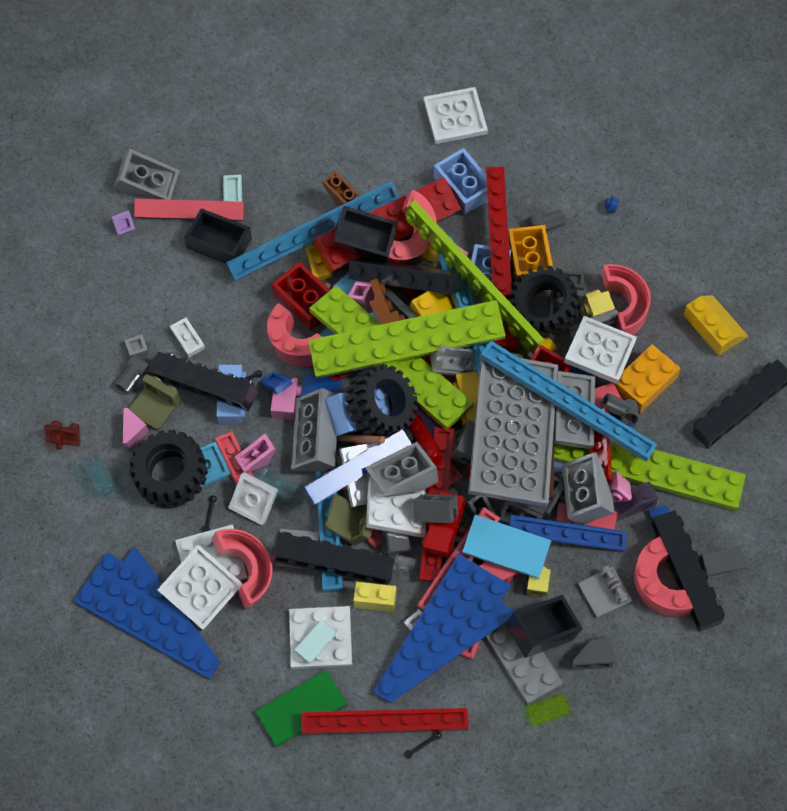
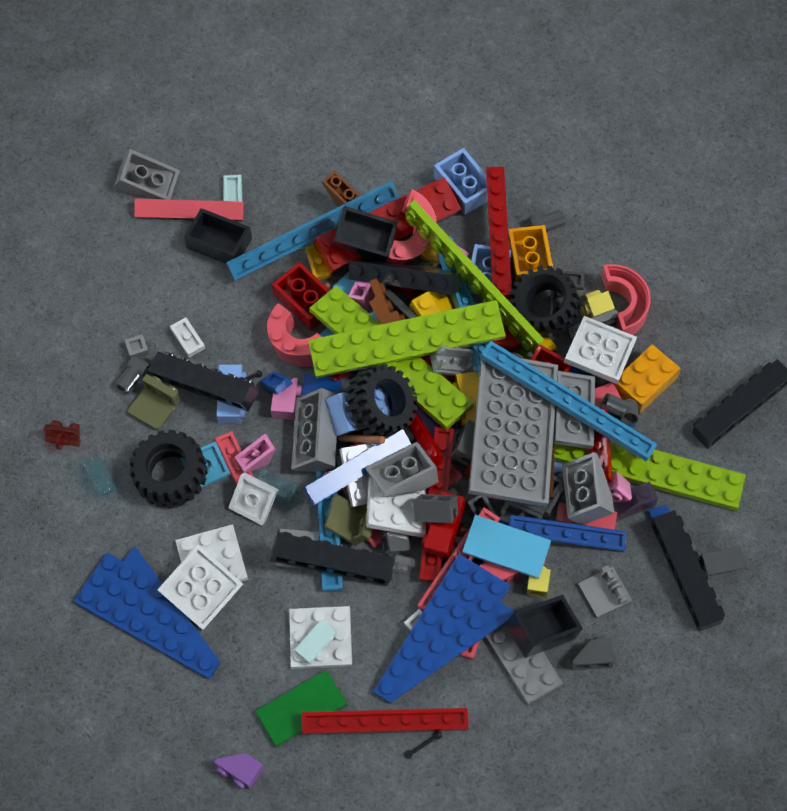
(123, 222): lavender tile -> none
(133, 429): bright pink slope -> none
(213, 499): black hinge -> none
(241, 768): none -> medium lavender slope
(253, 555): coral brick -> none
(375, 597): light yellow brick -> none
(455, 115): white plate -> none
(548, 710): clear neon green tile -> none
(611, 204): blue plate -> none
(651, 590): coral brick -> none
(714, 324): yellow slope -> none

